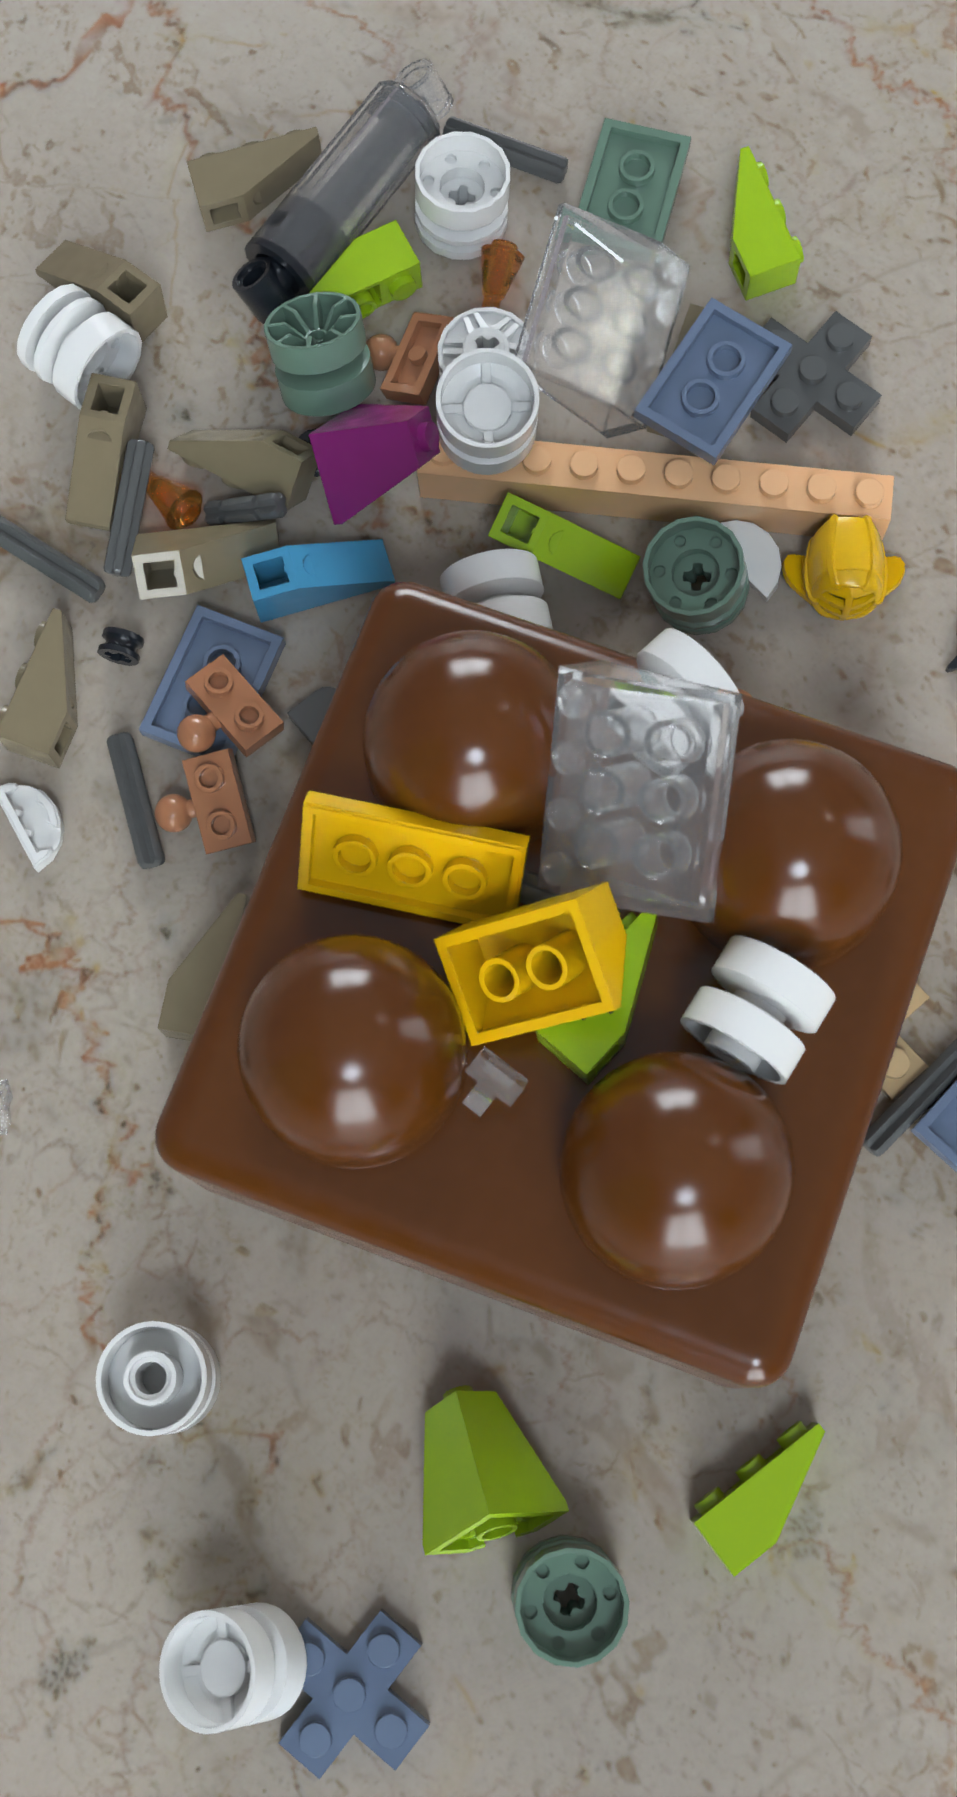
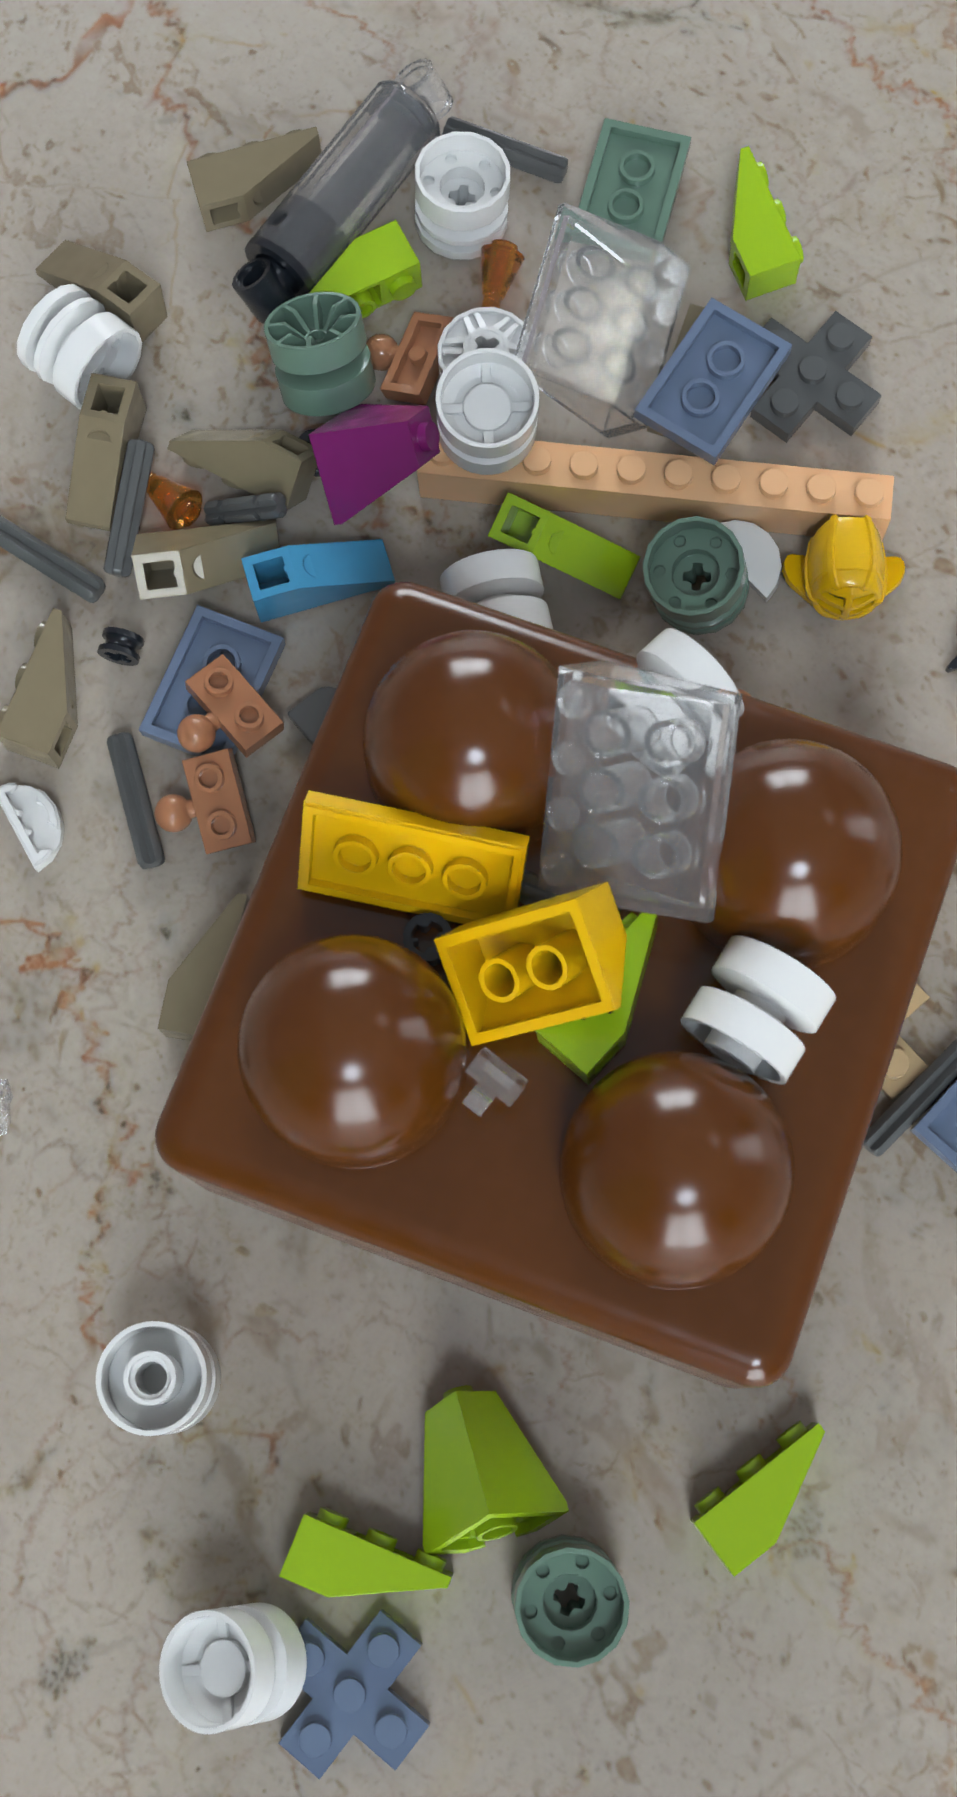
(347, 1563): none -> lime slope
(423, 923): none -> black bush

